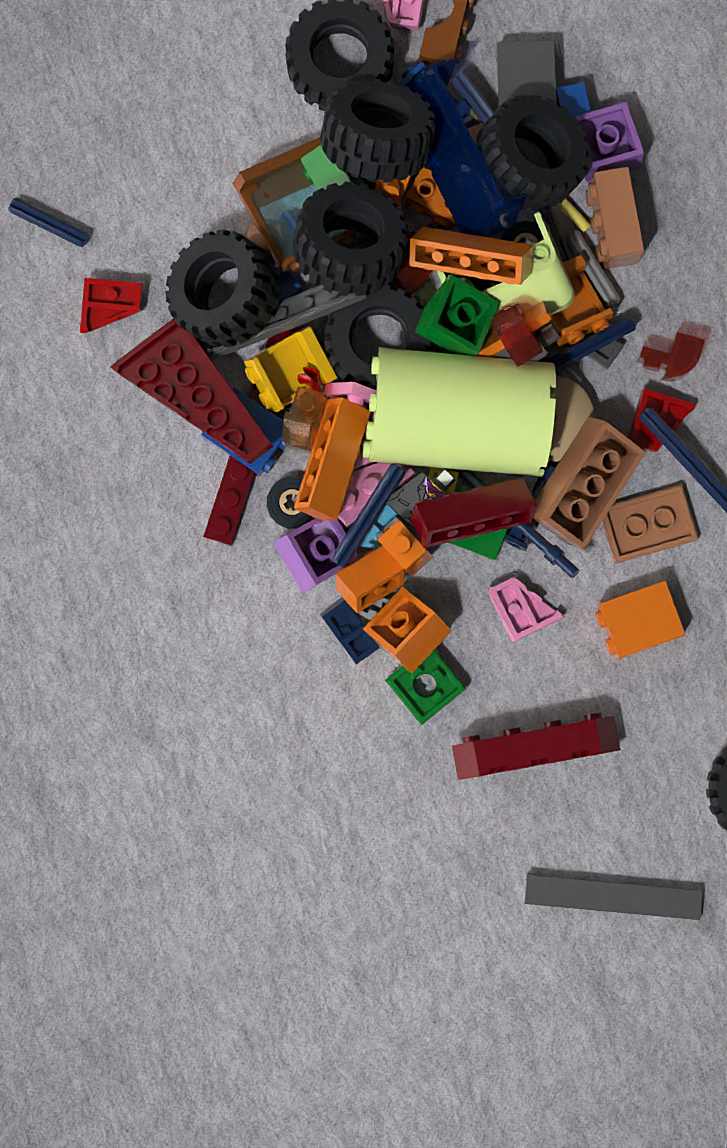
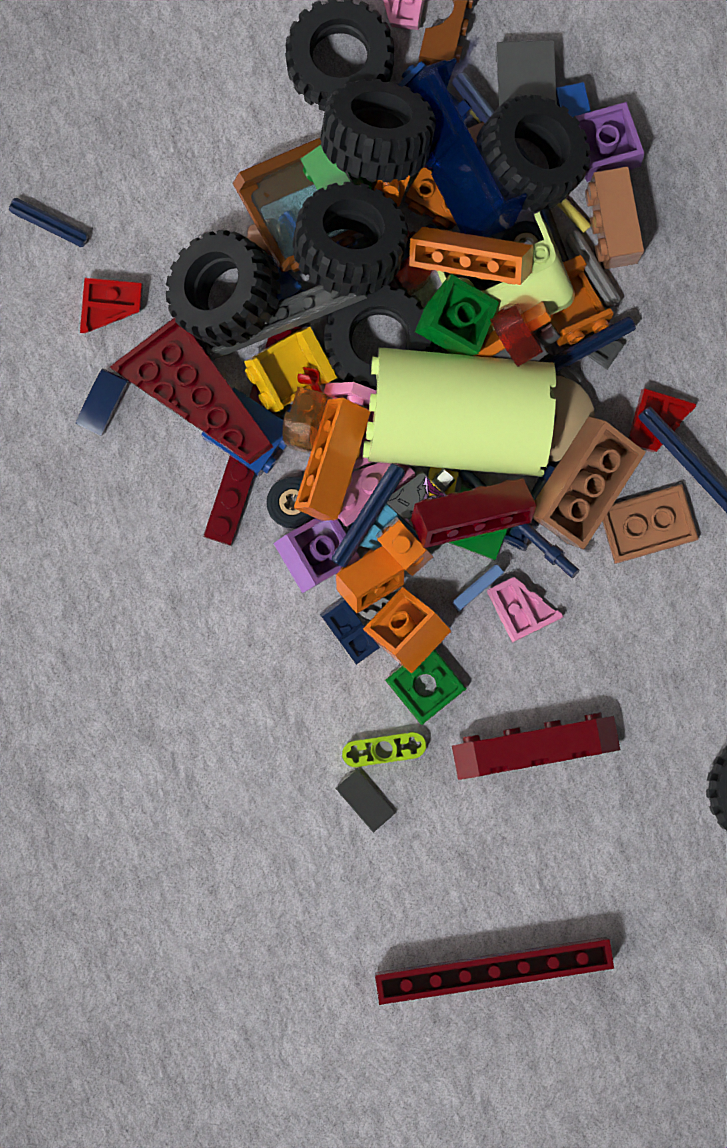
(101, 402): none -> dark blue slope
(365, 800): none -> dark grey slope
(390, 739): none -> lime beam
(477, 587): none -> medium blue tile
(494, 970): none -> dark red brick
(613, 897): dark grey tile -> none
(639, 620): orange brick -> none
(680, 360): clear red brick -> none

